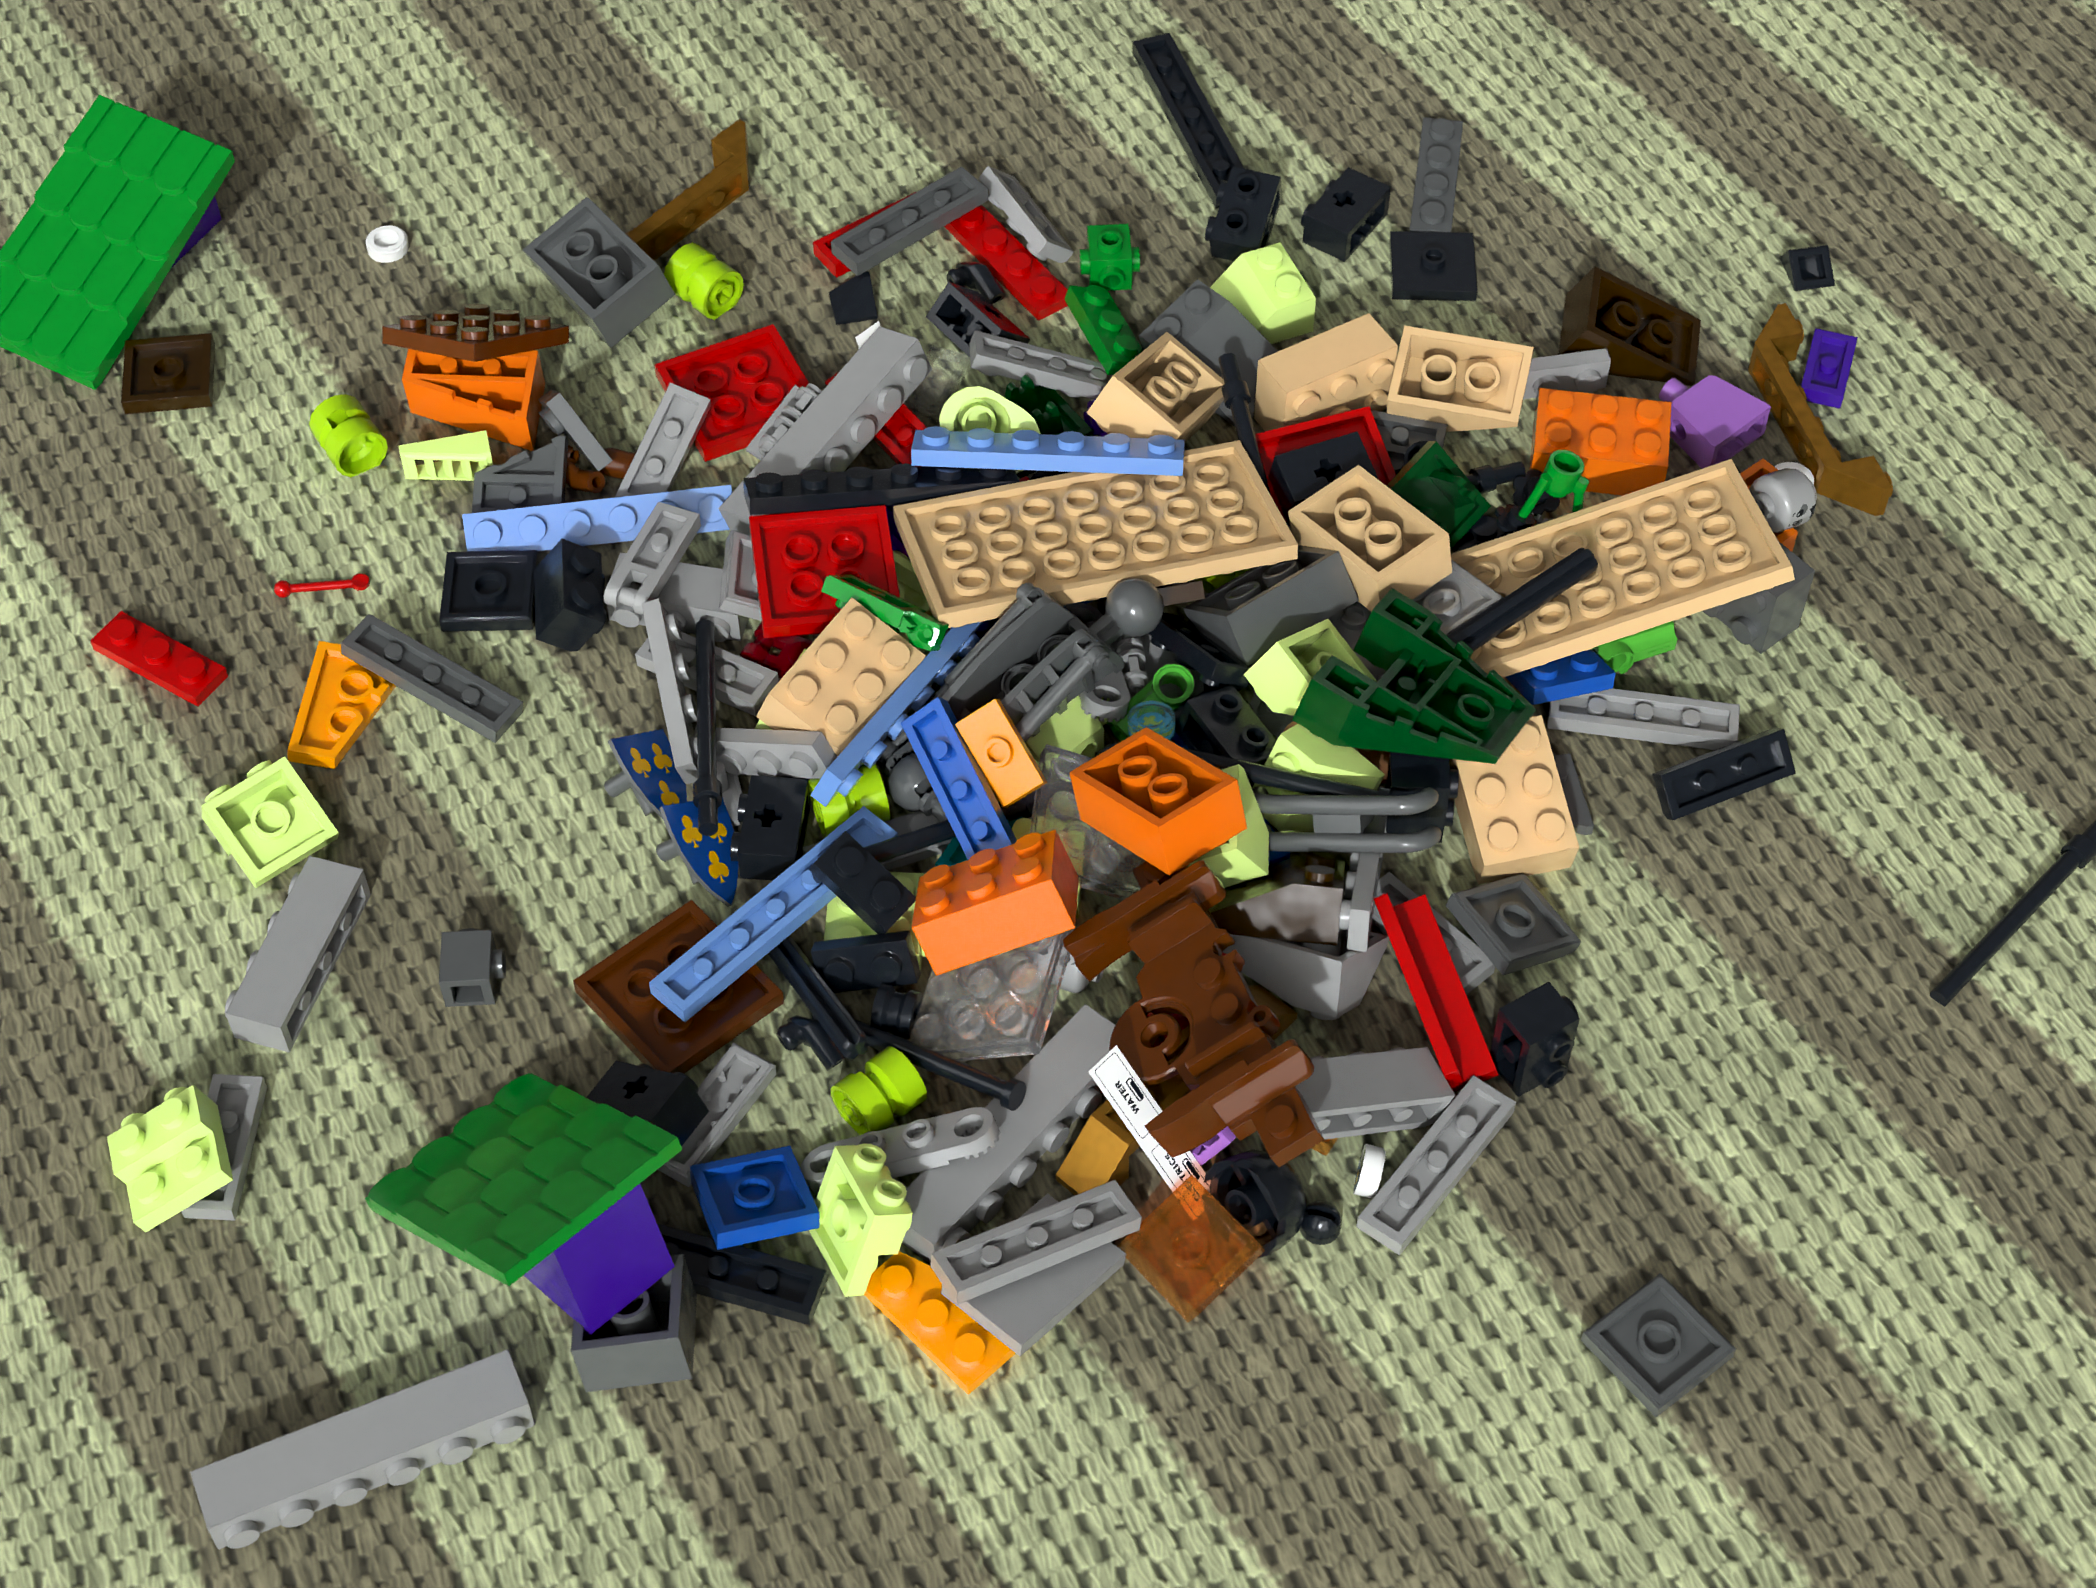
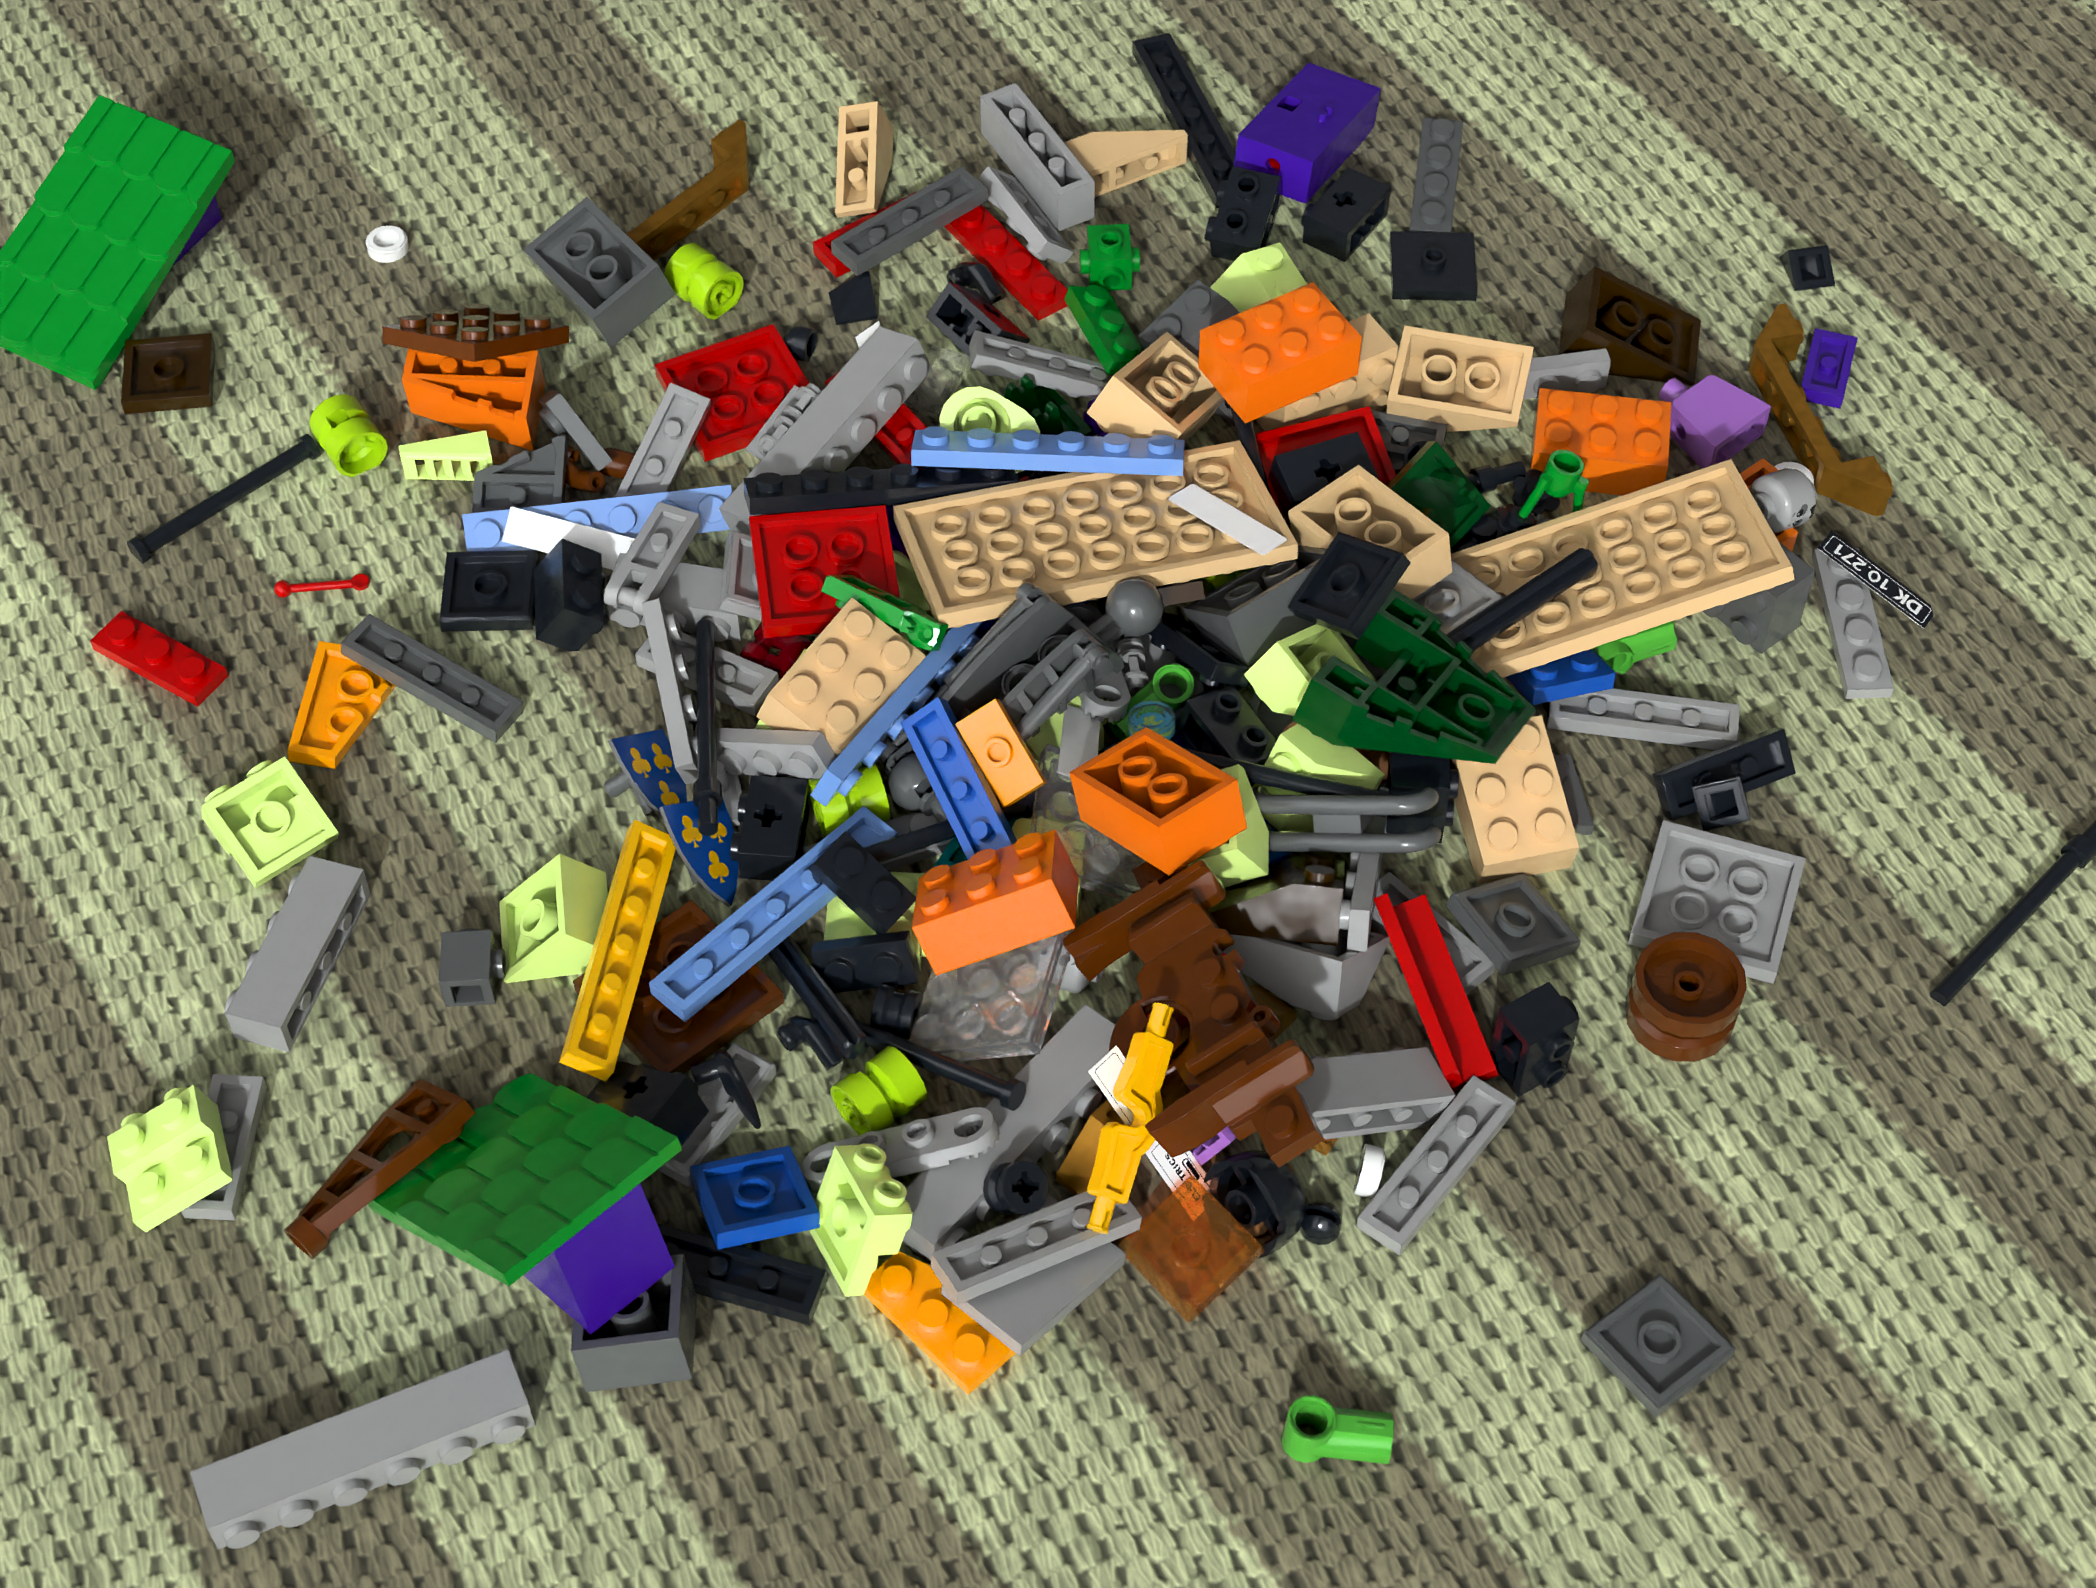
(224, 498): none -> black bar
(422, 1112): none -> reddish brown plate
(544, 532): none -> white sticker
(552, 920): none -> yellowish green slope
(619, 952): none -> yellow plate
(724, 1067): none -> black bar
(801, 342): none -> black hinge
(862, 158): none -> tan slope
(1002, 1190): none -> black wheel
(1037, 157): none -> light grey brick
(1078, 739): none -> white sticker
(1123, 1145): none -> yellow piece
(1128, 156): none -> tan slope
(1227, 519): none -> white sticker
(1279, 352): none -> orange brick
(1309, 130): none -> dark purple brick
(1343, 1432): none -> bright green piece
(1349, 585): none -> black plate
(1685, 996): none -> reddish brown wheel
(1721, 802): none -> black slope
(1721, 891): none -> light grey plate
(1853, 631): none -> light grey plate
(1877, 579): none -> black sticker

